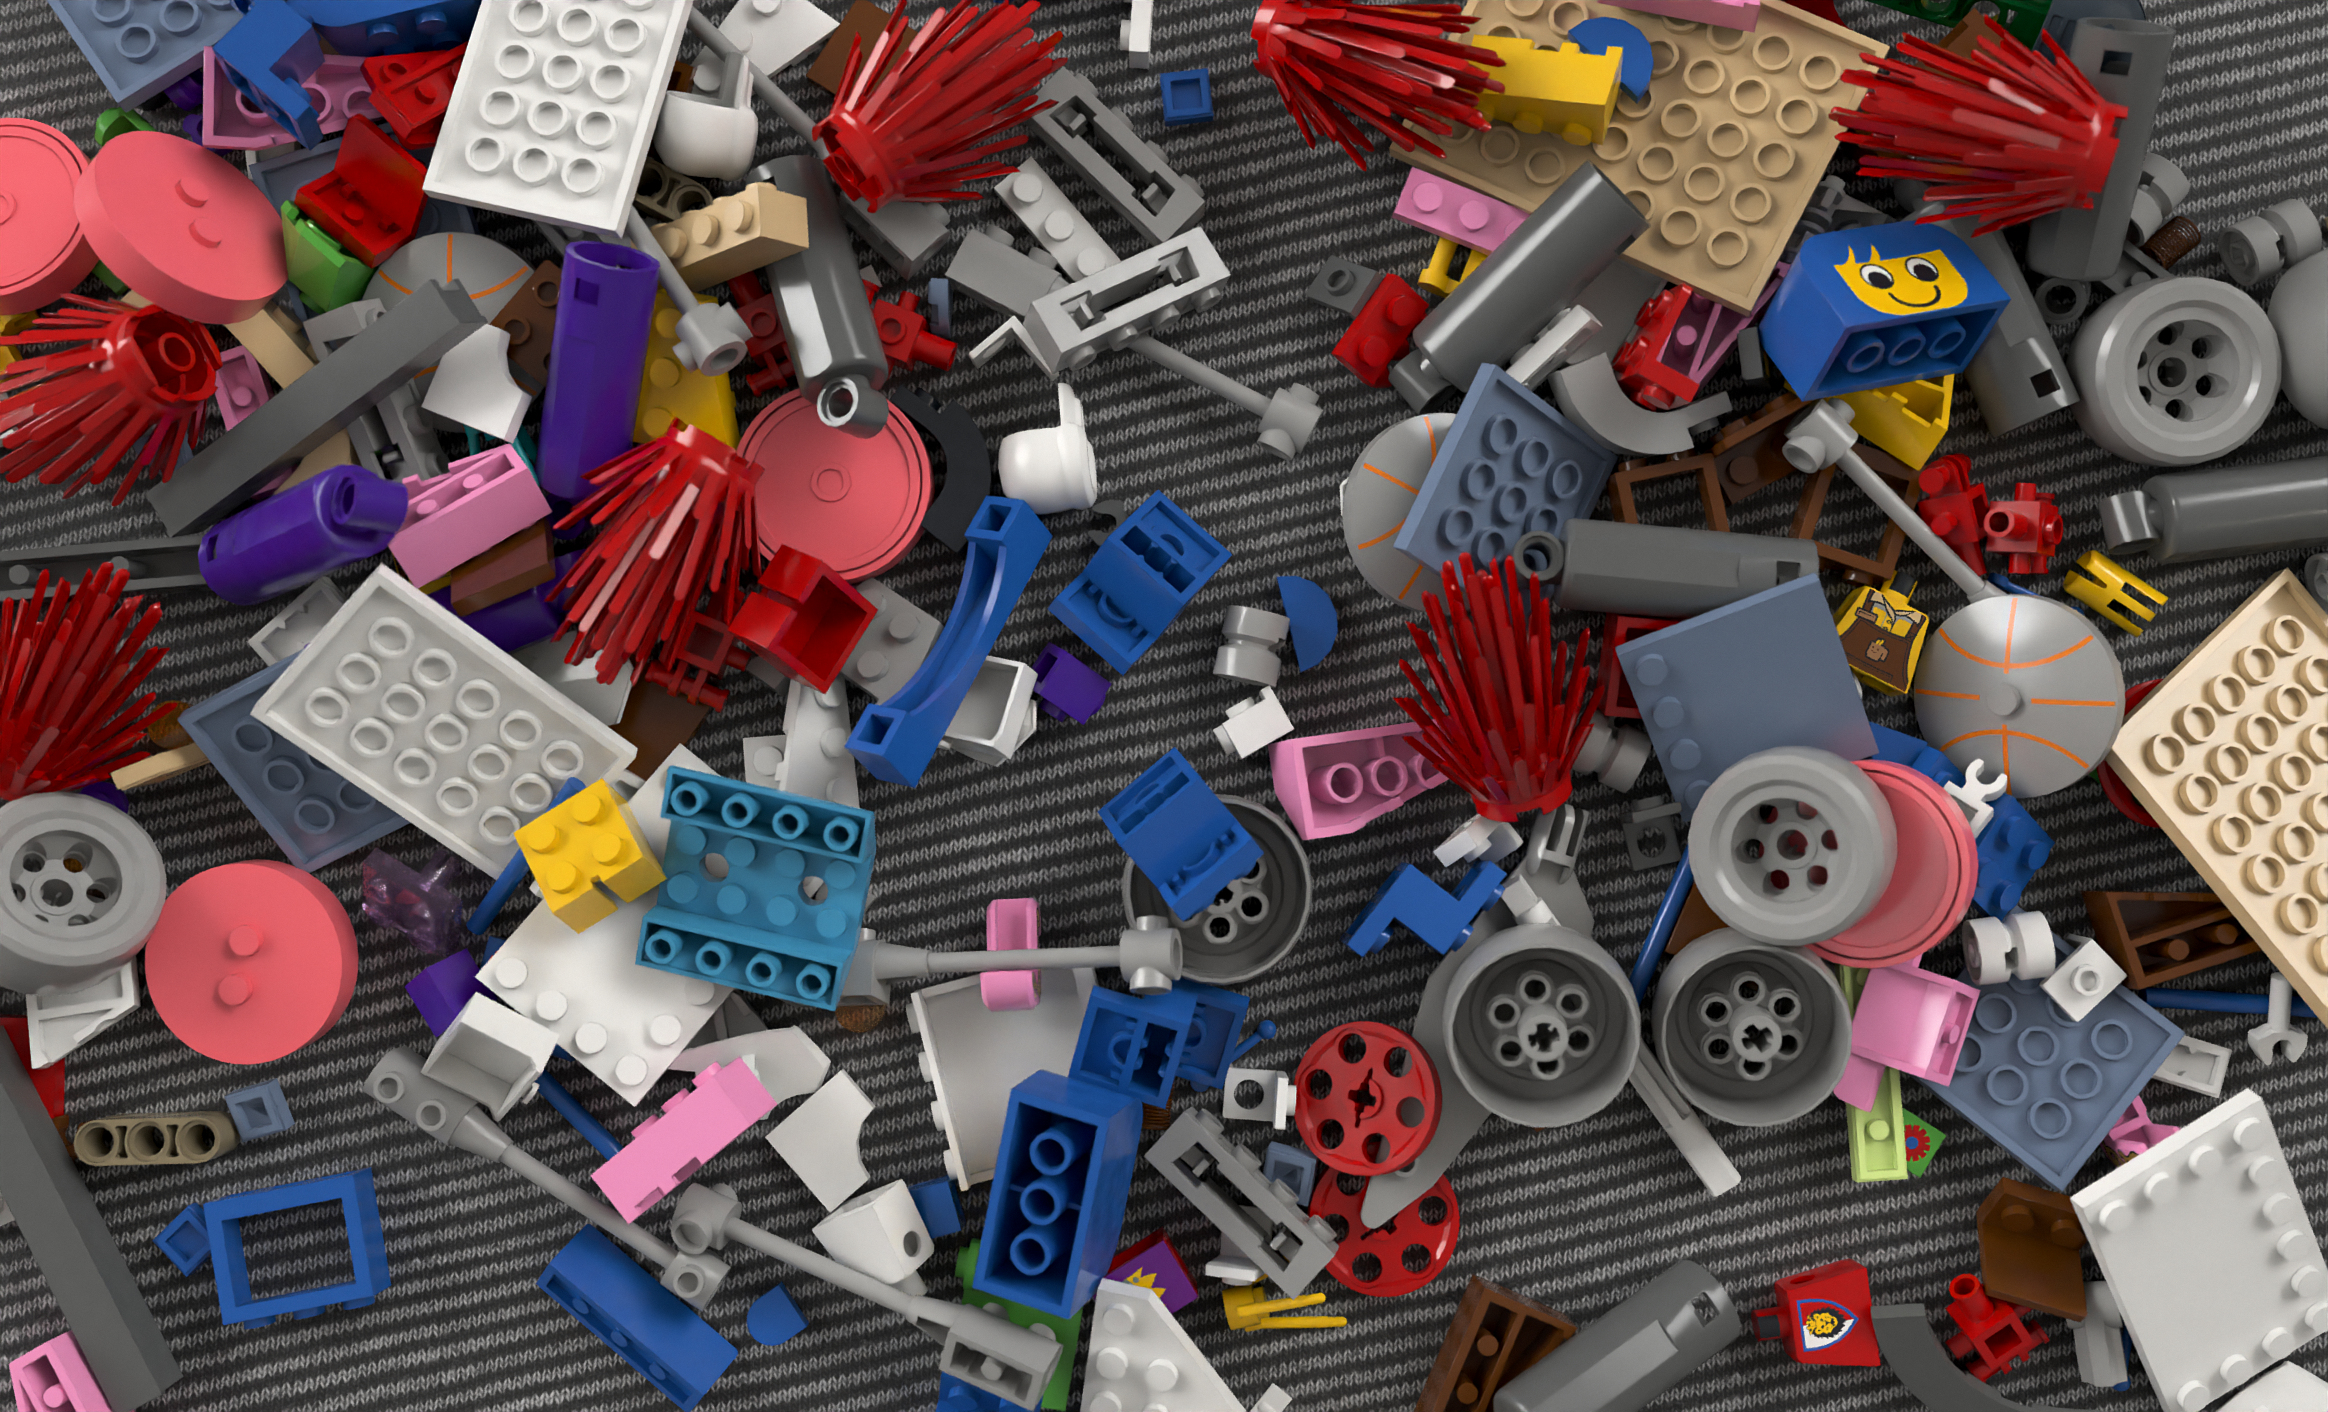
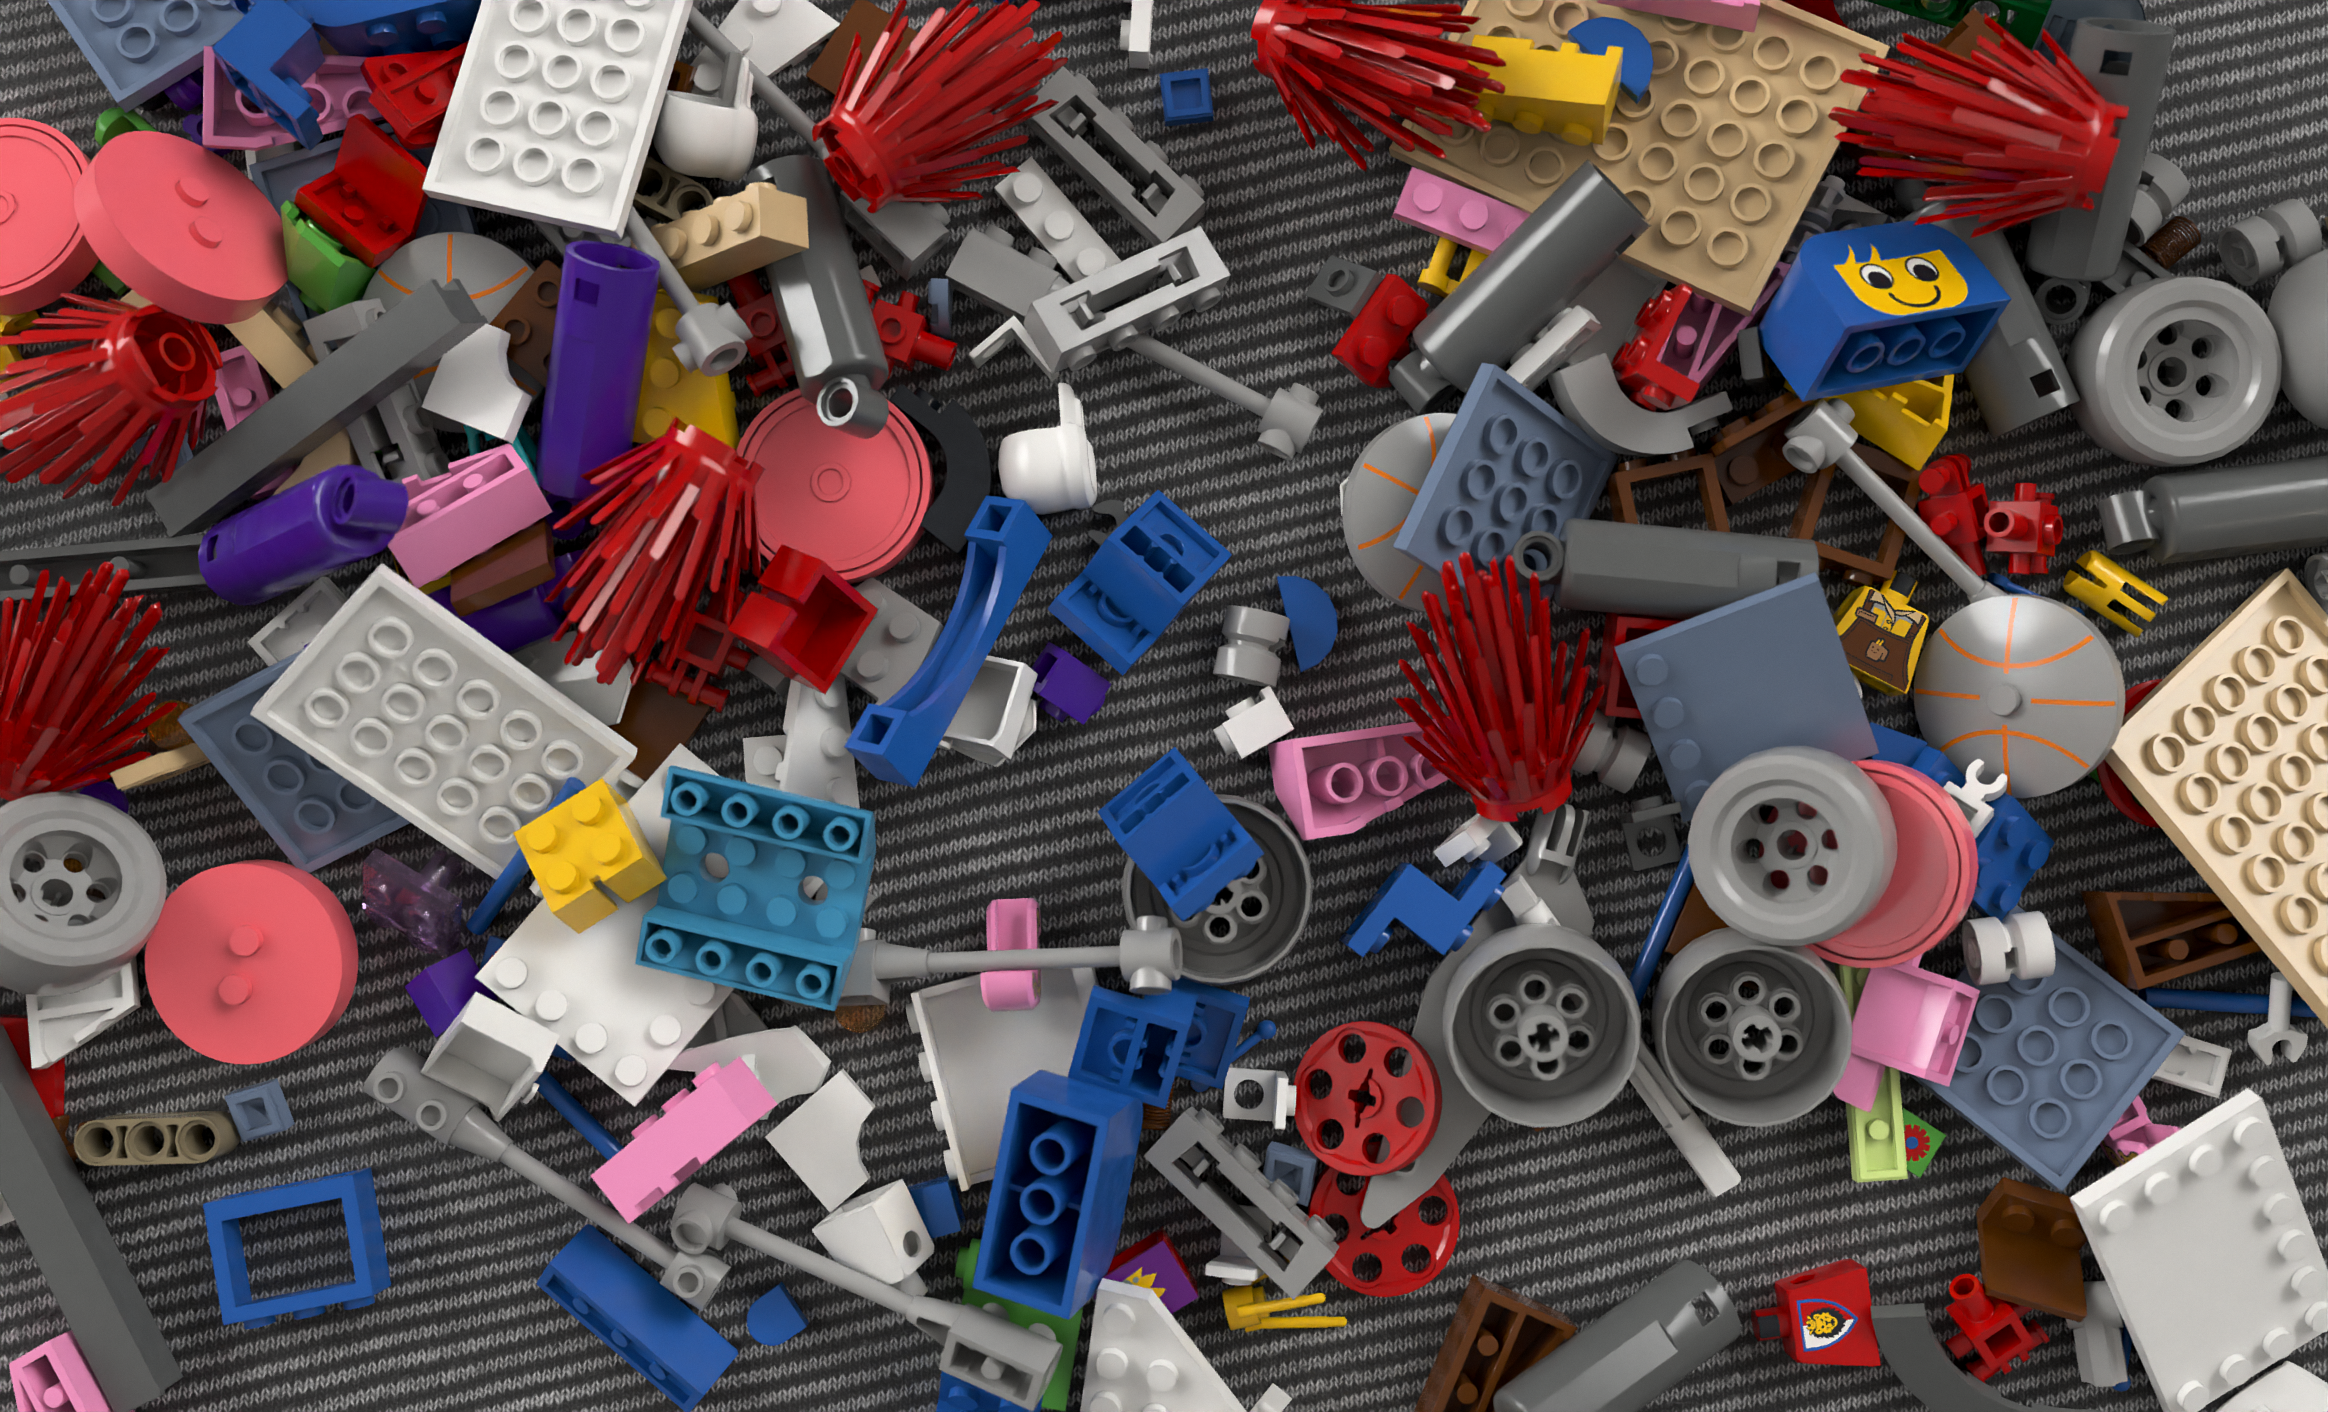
(186, 1240): blue tile -> none
(2082, 978): white bracket -> none

